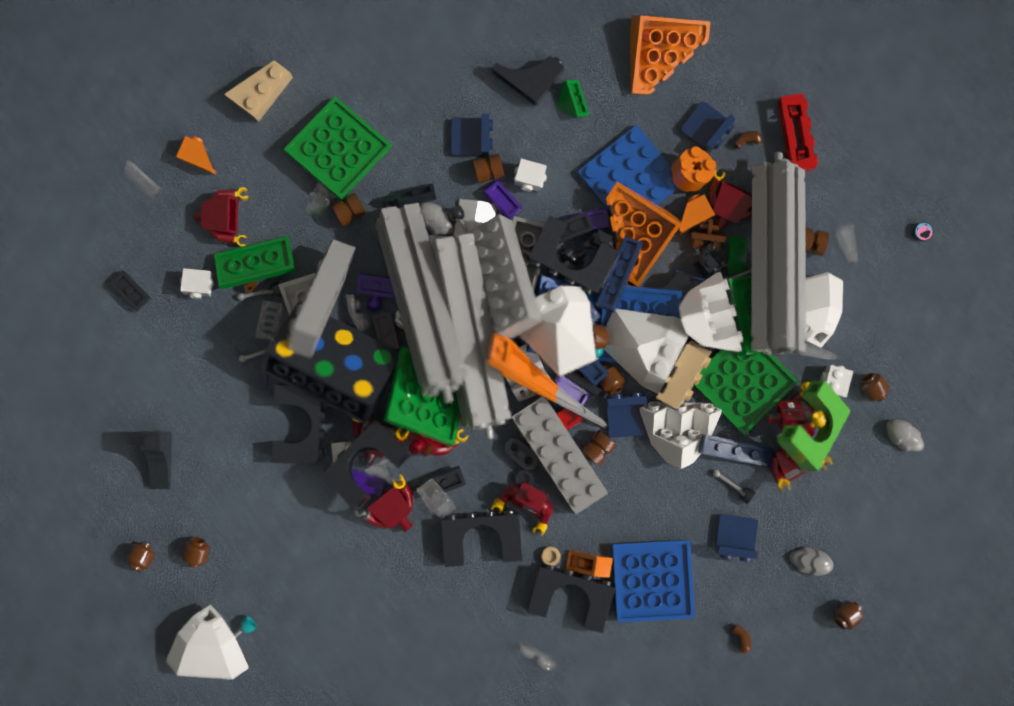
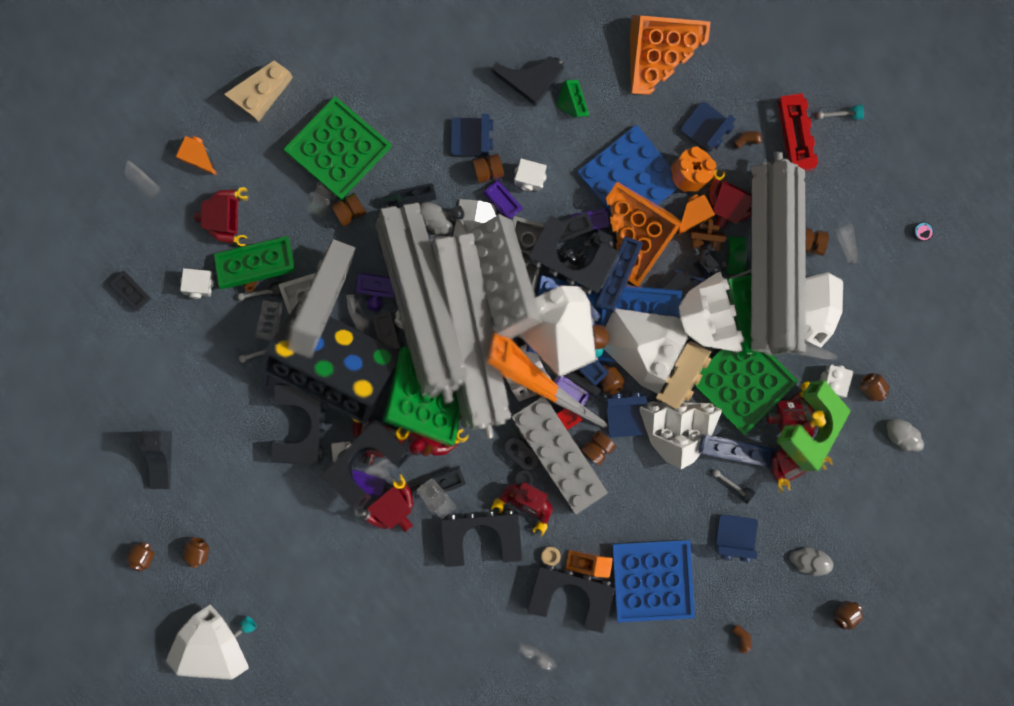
(856, 112): none -> hinge

